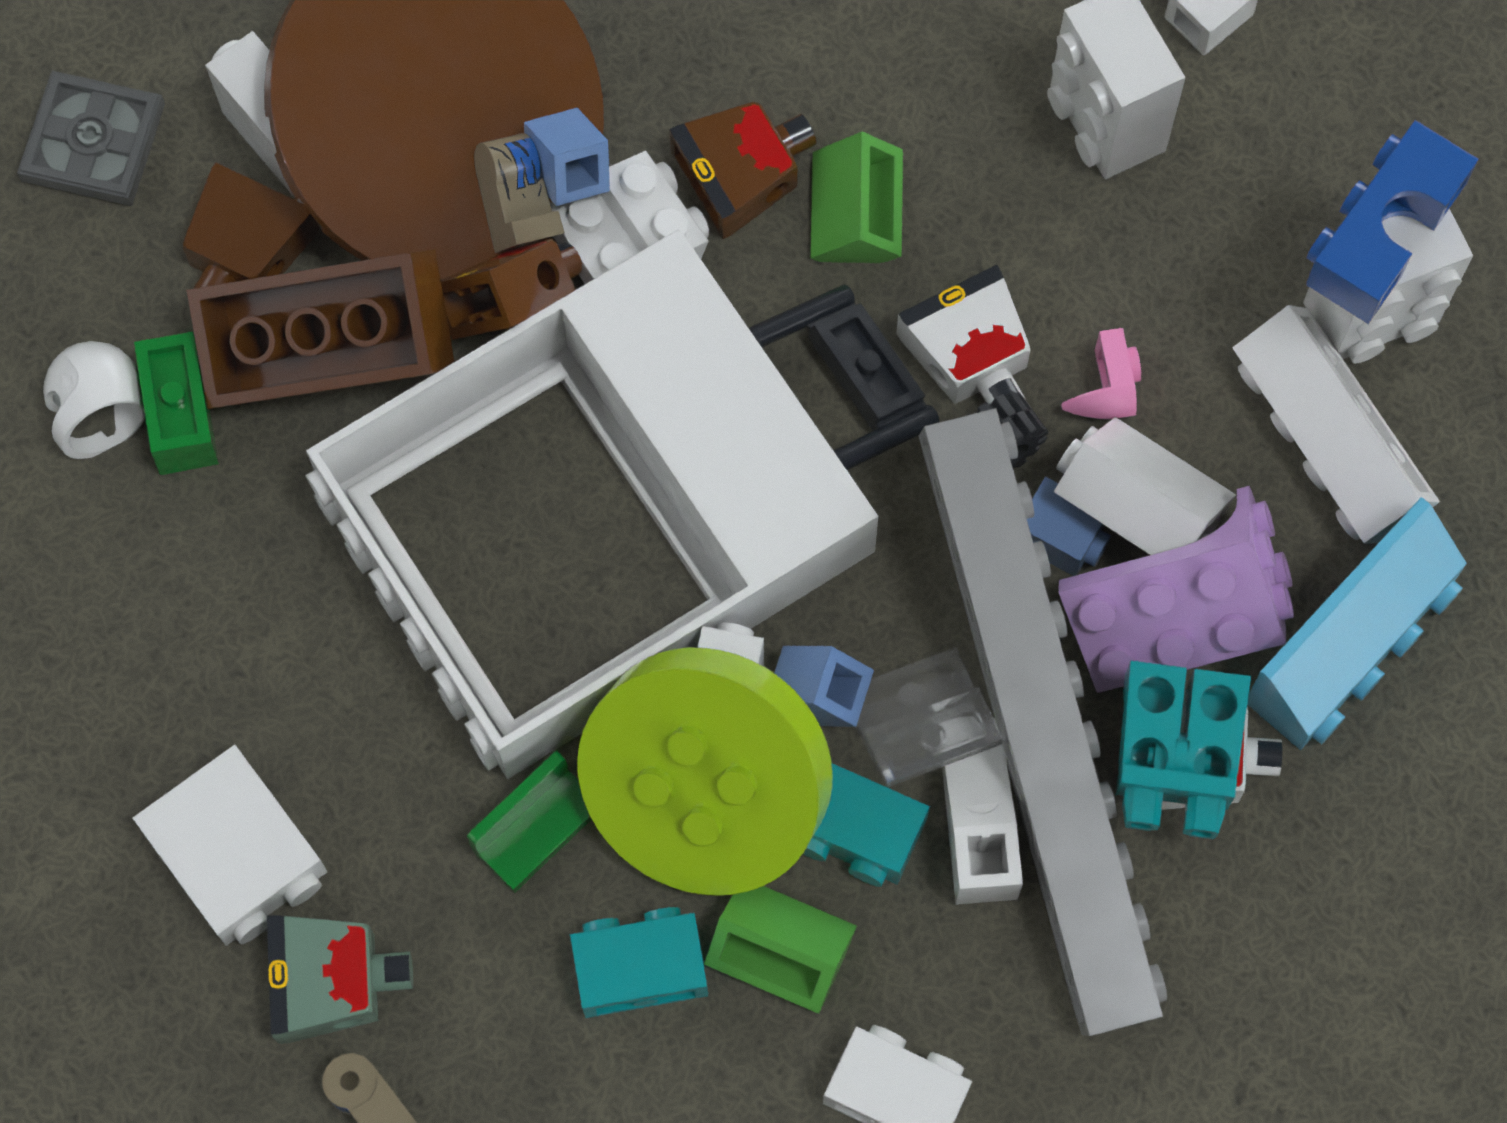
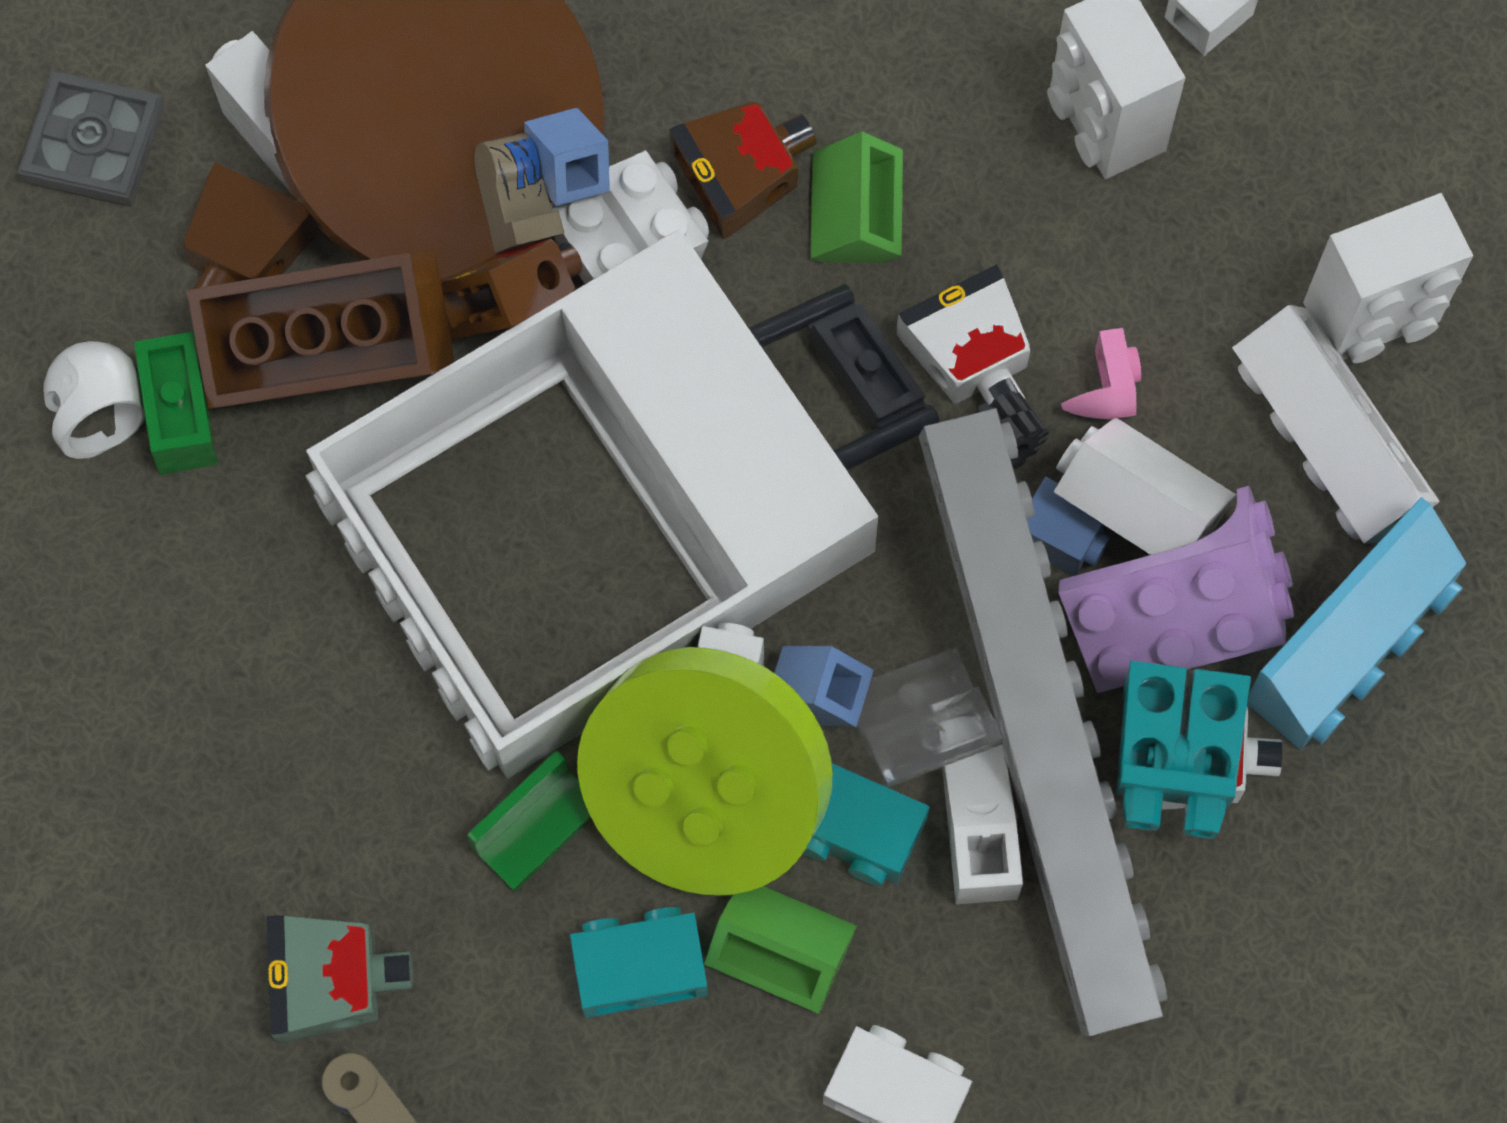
(232, 847): white brick -> none
(1414, 180): blue arch -> none

